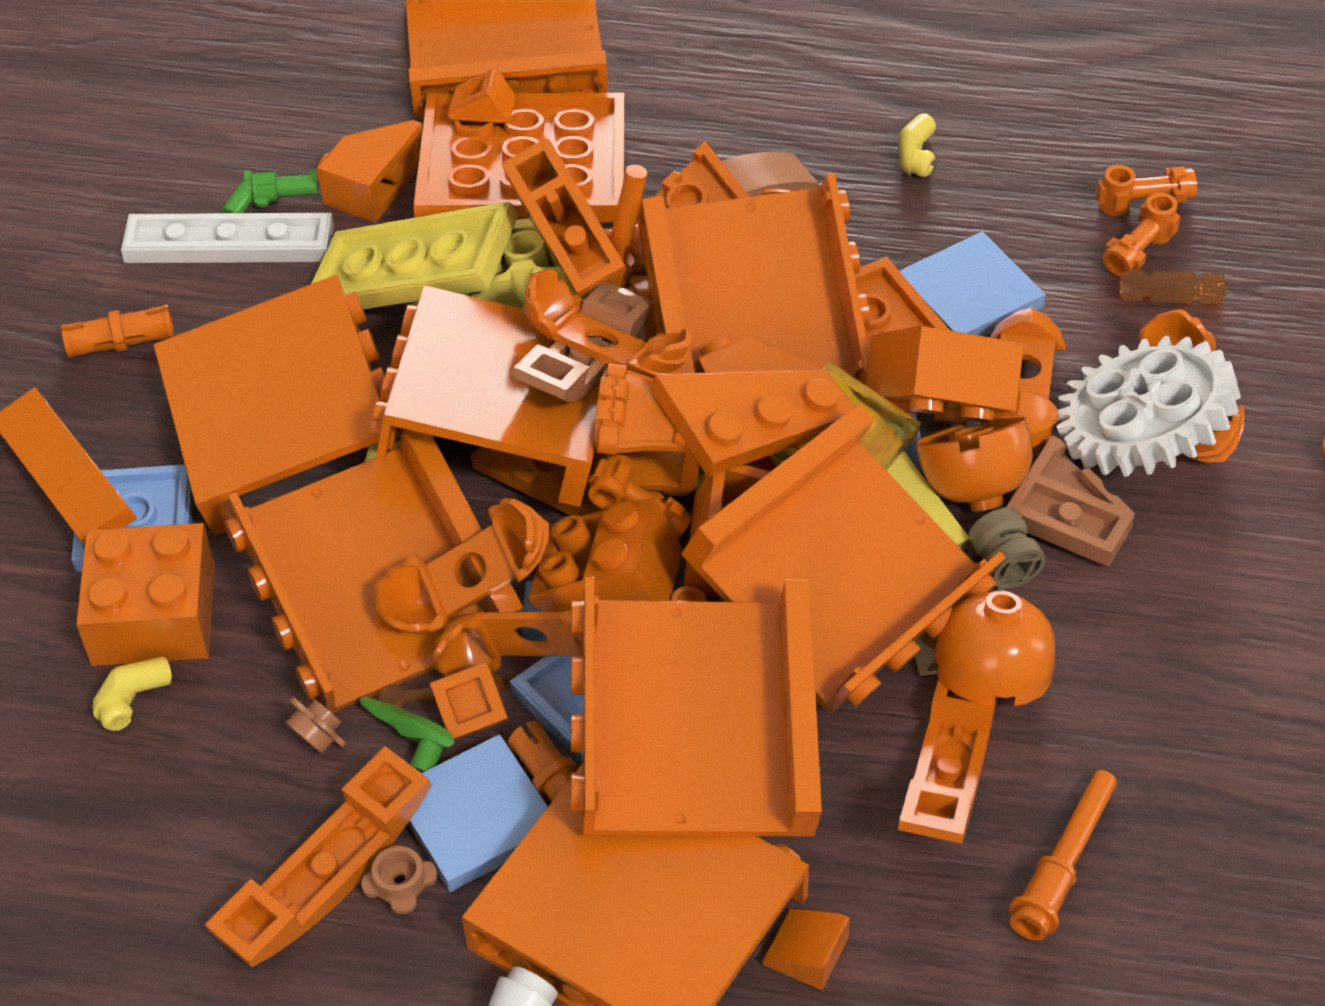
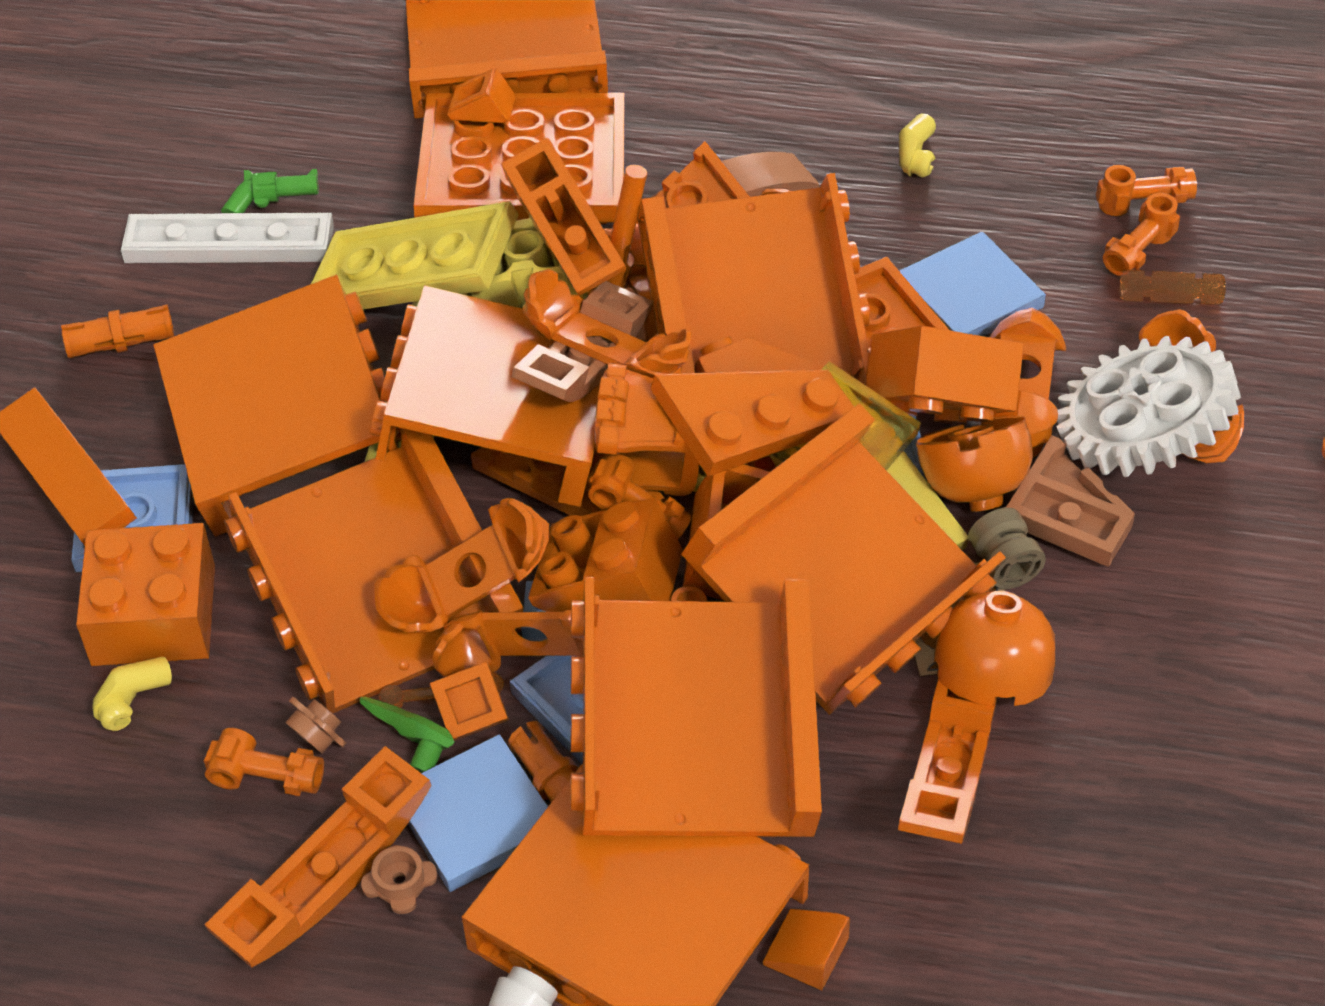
(235, 756): none -> orange bar
(370, 169): orange slope -> none
(1037, 909): orange pin -> none

